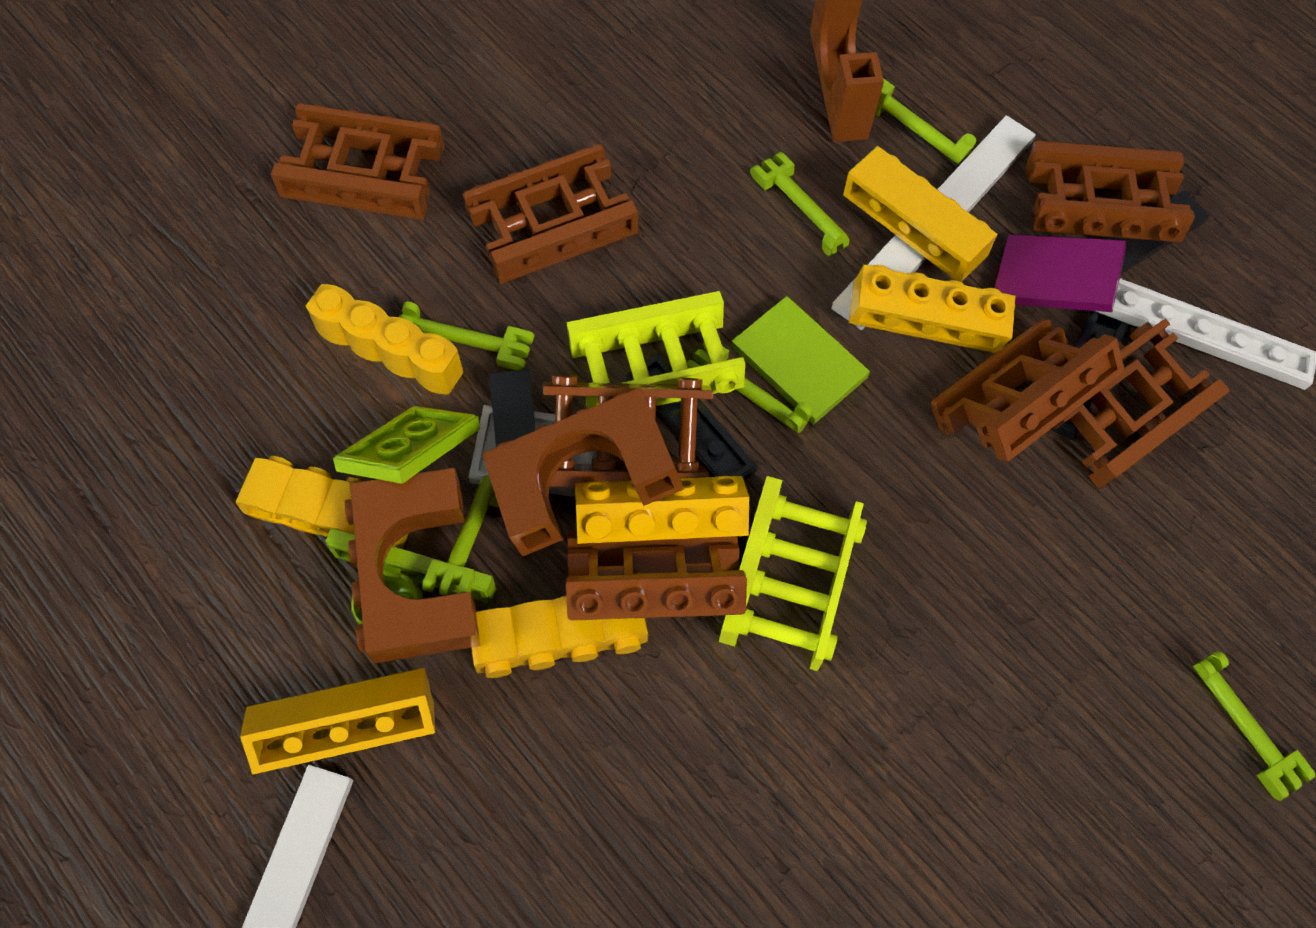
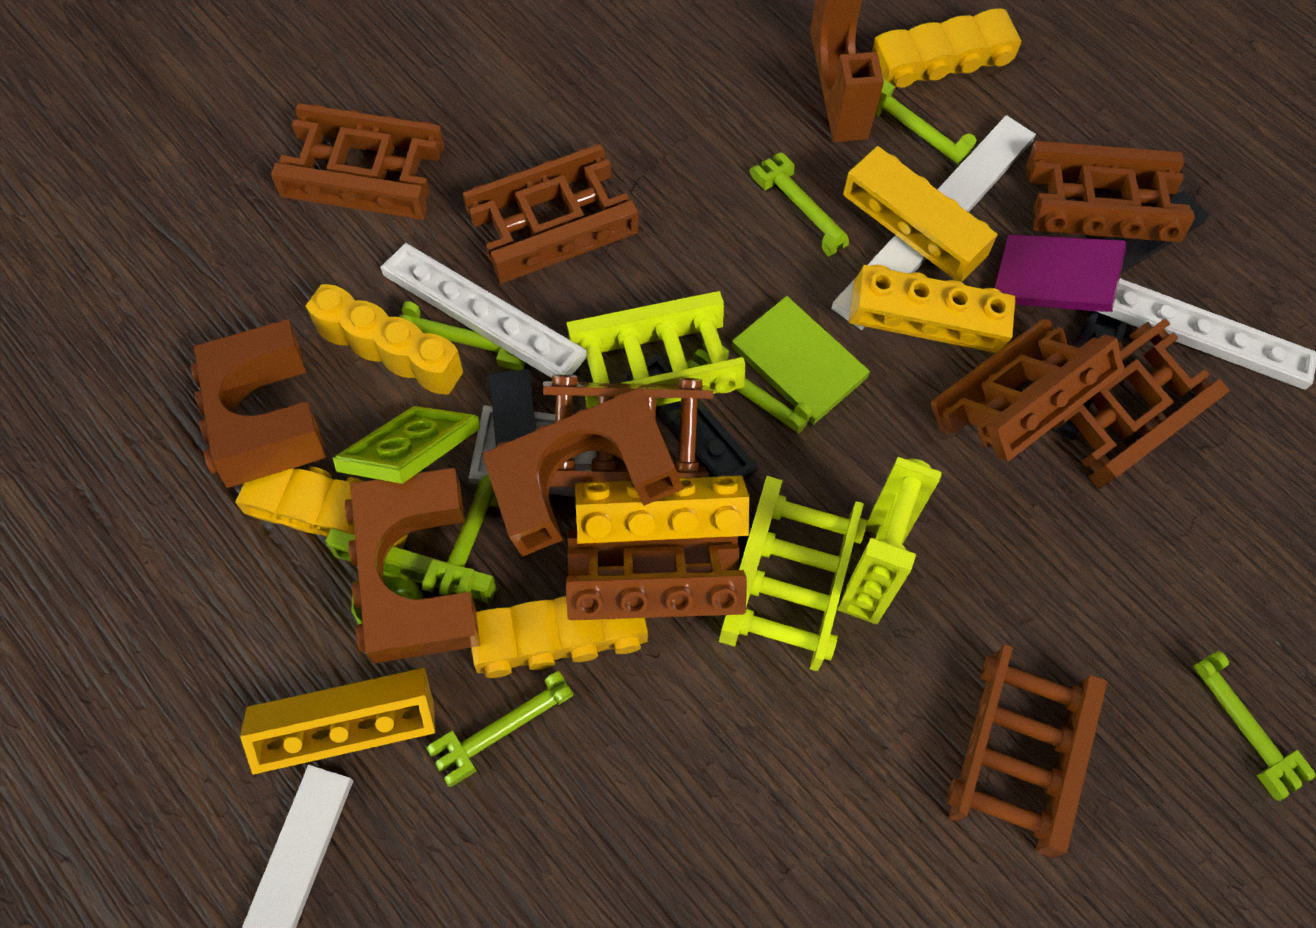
(260, 444): none -> dark orange arch
(460, 753): none -> lime hinge
(483, 312): none -> white tile
(885, 560): none -> neon yellow fence
(947, 47): none -> yellow brick
(1061, 783): none -> dark orange fence

